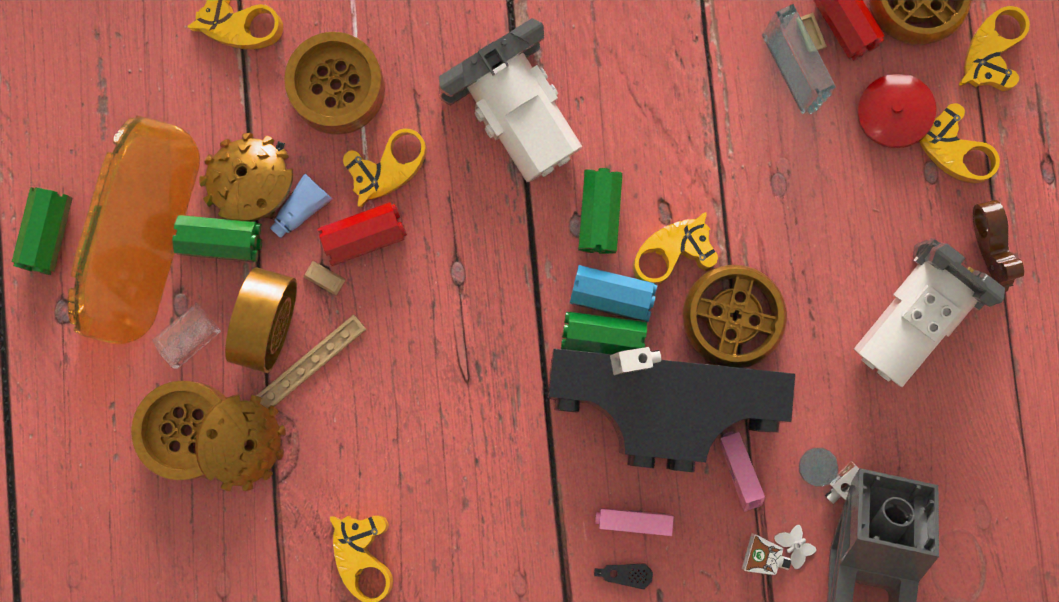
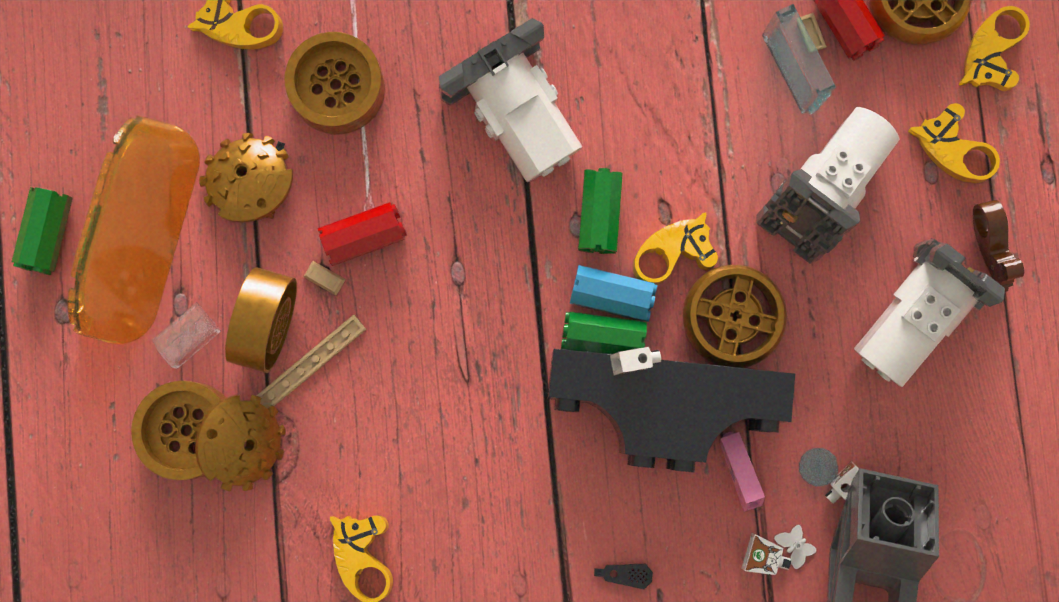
(217, 238): green brick -> none
(301, 204): light blue piece -> none
(381, 179): yellow animal -> none
(635, 521): bright pink slope -> none
(821, 198): none -> piece
(897, 110): red dish -> none

